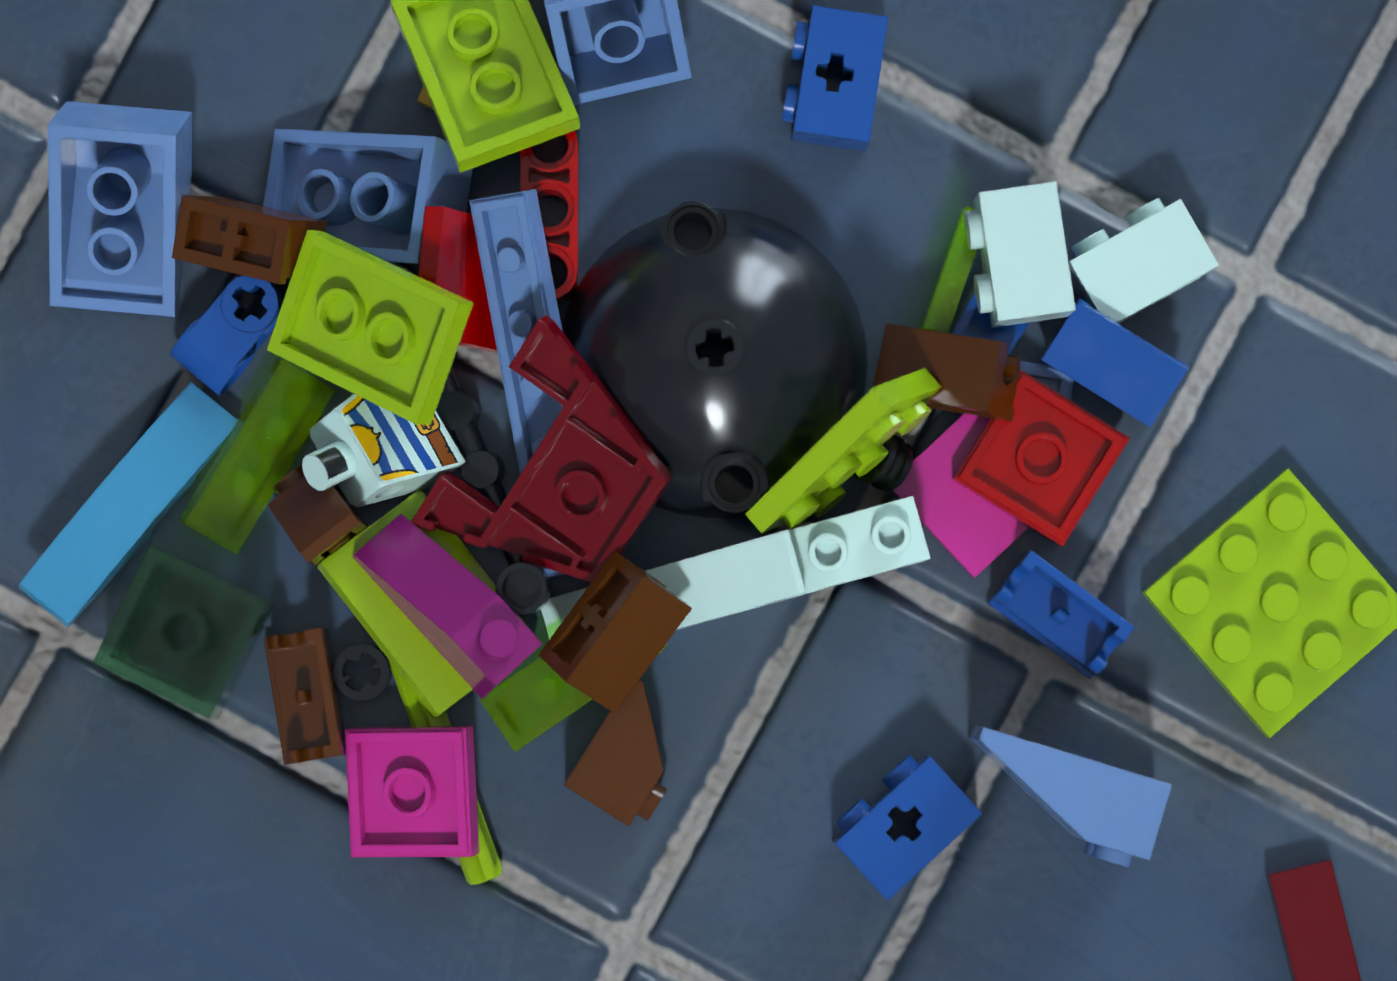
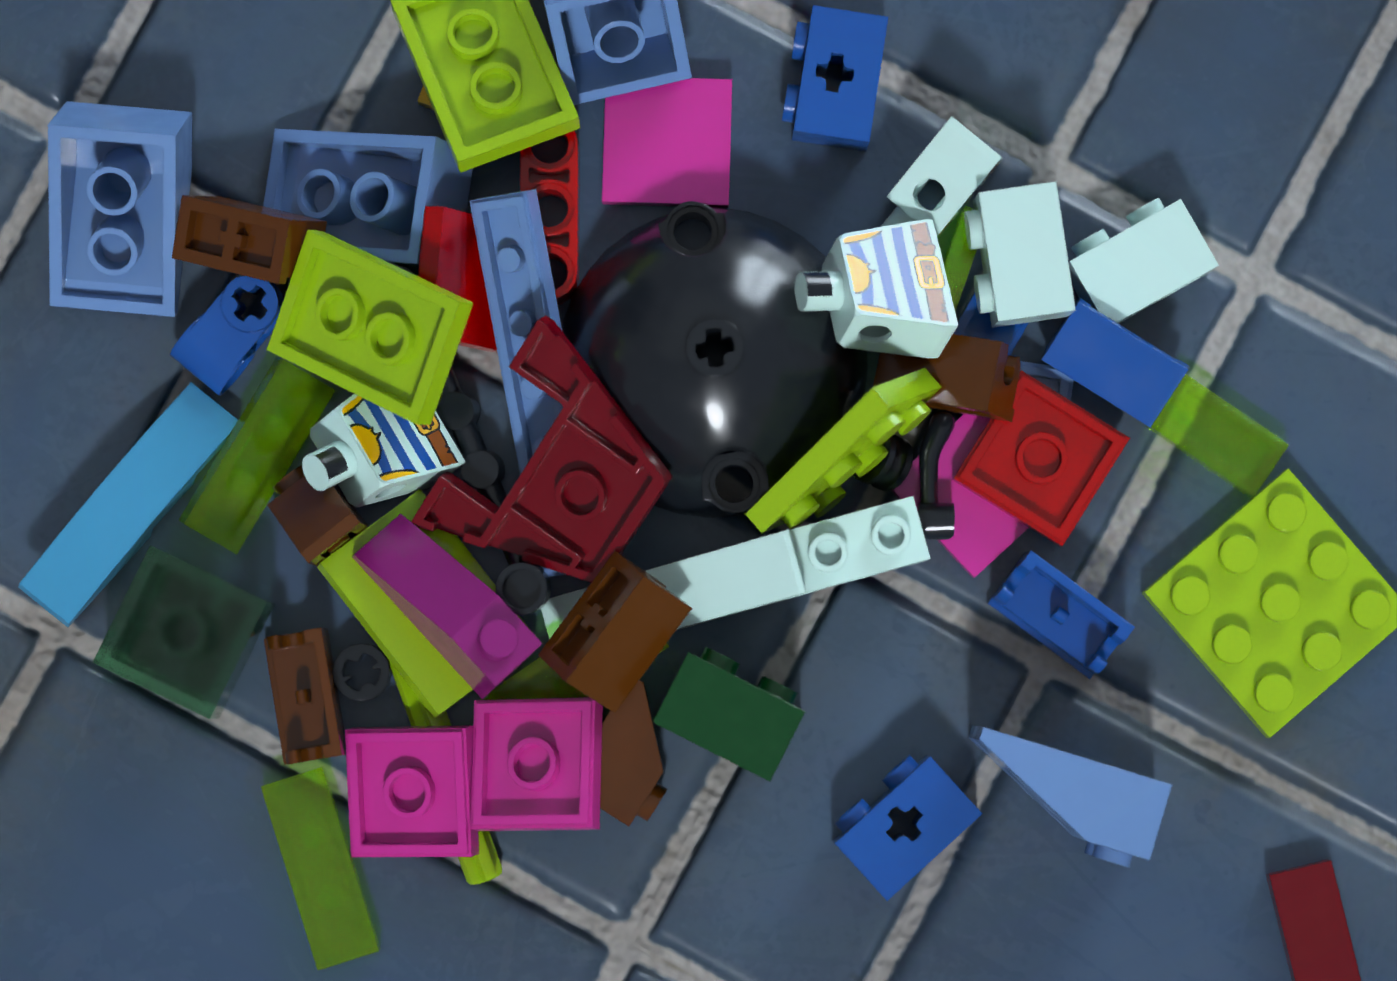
(320, 868): none -> clear neon green tile
(536, 764): none -> dark pink tile
(669, 144): none -> dark pink tile
(729, 714): none -> dark green brick
(884, 290): none -> light aqua torso
(935, 517): none -> black piece
(954, 160): none -> light aqua torso
(1219, 436): none -> clear neon green tile

